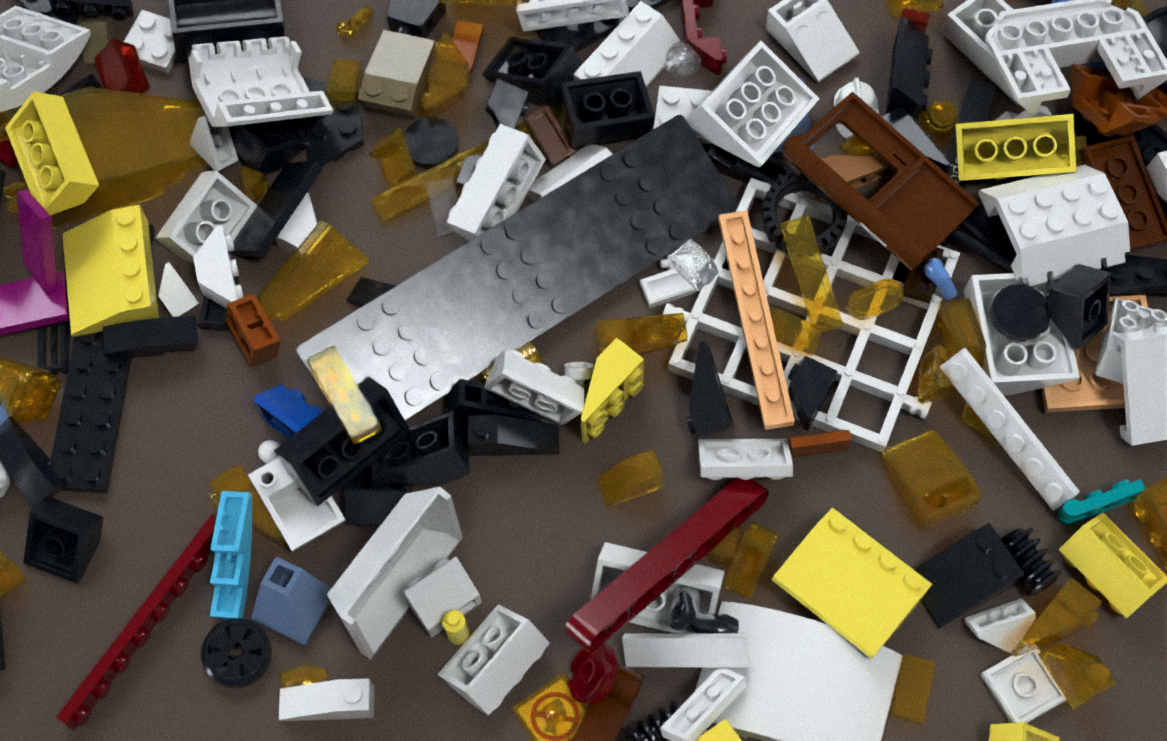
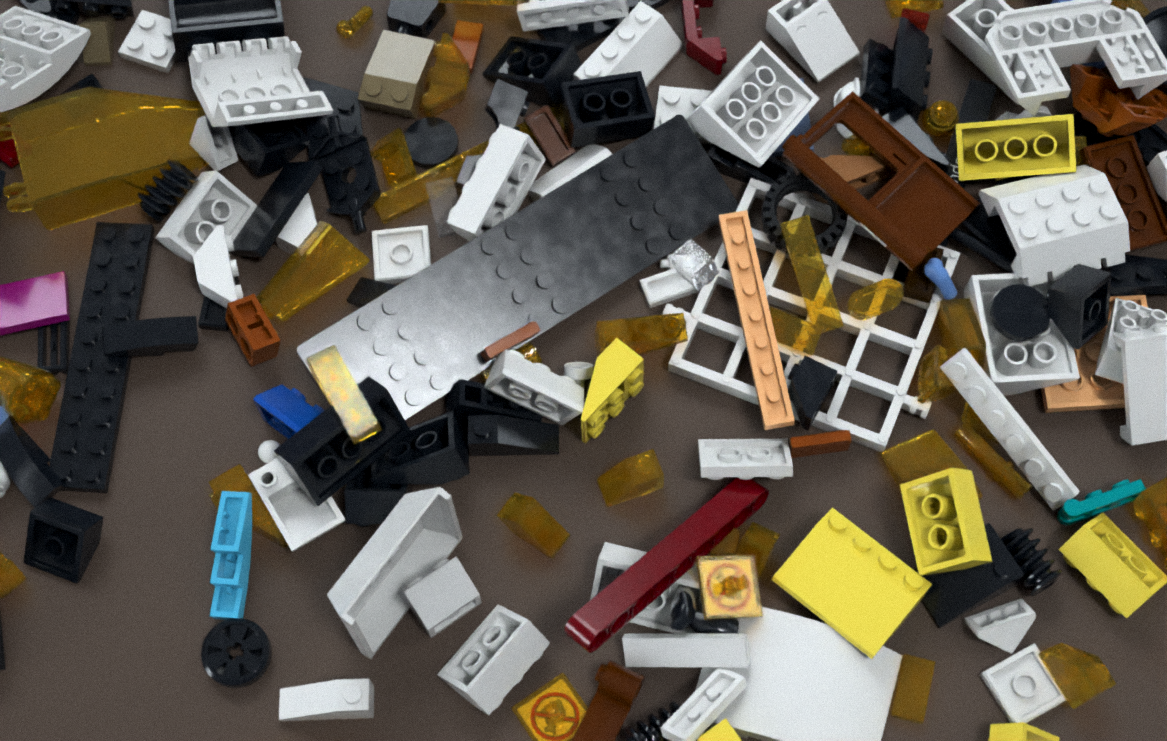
(37, 240): magenta tile -> none
(51, 153): light yellow slope -> none
(109, 271): light yellow slope -> none
(121, 68): clear red brick -> none
(138, 629): dark red plate -> none
(166, 190): none -> black piece
(175, 293): white slope -> none
(254, 183): clear yellow slope -> none
(290, 601): sand blue slope -> none
(303, 674): clear yellow arm -> none
(339, 156): none -> black plate
(343, 79): clear yellow tile -> none
(400, 253): none -> white tile
(455, 627): light yellow cylinder -> none
(510, 341): none -> dark orange tile
(533, 524): none -> clear yellow slope
(593, 674): dark red tile -> none
(682, 60): clear cone -> none
(707, 400): black slope -> none
(729, 587): none -> clear yellow piece
(876, 74): none -> black plate
(945, 522): none -> light yellow slope
(1002, 470): none -> clear yellow pin
(1061, 619): clear yellow slope -> none

